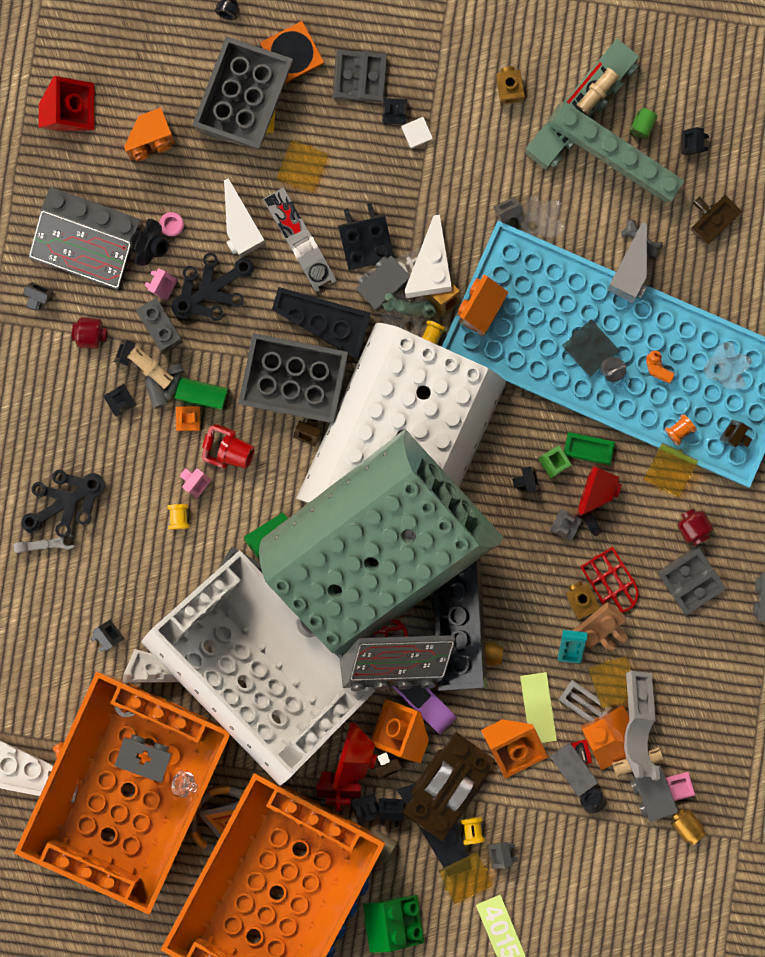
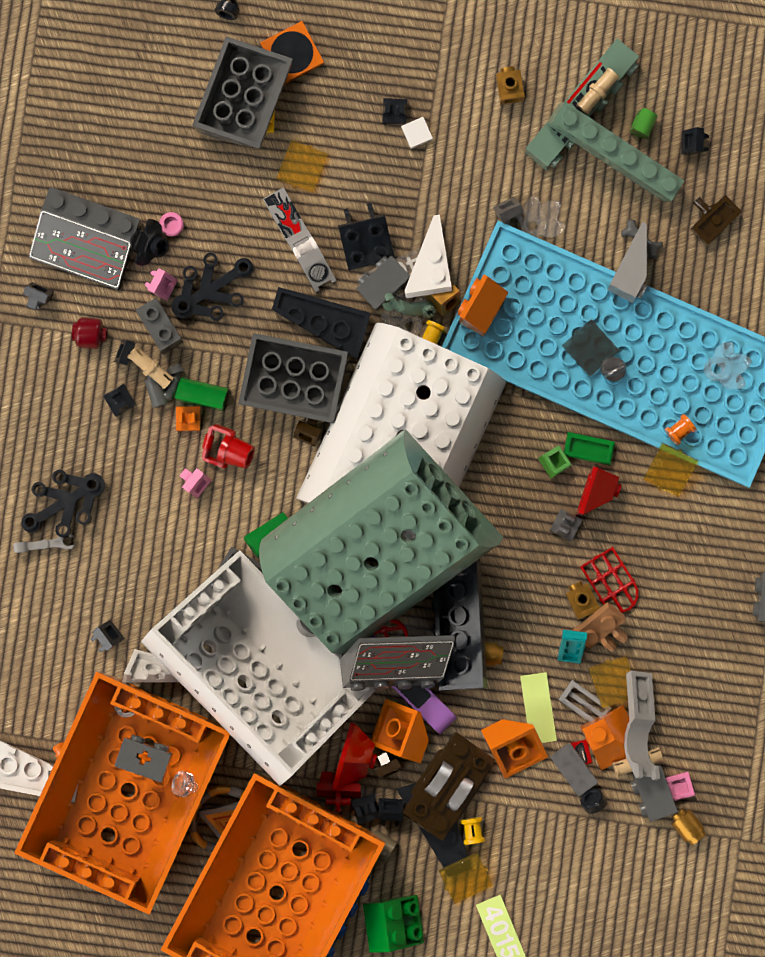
(67, 105): red slope -> none
(149, 135): orange slope -> none
(178, 516): yellow bush -> none
(240, 227): white slope -> none
(359, 76): dark grey slope -> none
(500, 855): dark grey tile -> none
(528, 479): black tile -> none
(592, 524): black tile -> none
(656, 368): orange arm -> none
(691, 580): dark grey slope -> none
(695, 526): dark red head -> none
(736, 434): dark brown tile -> none

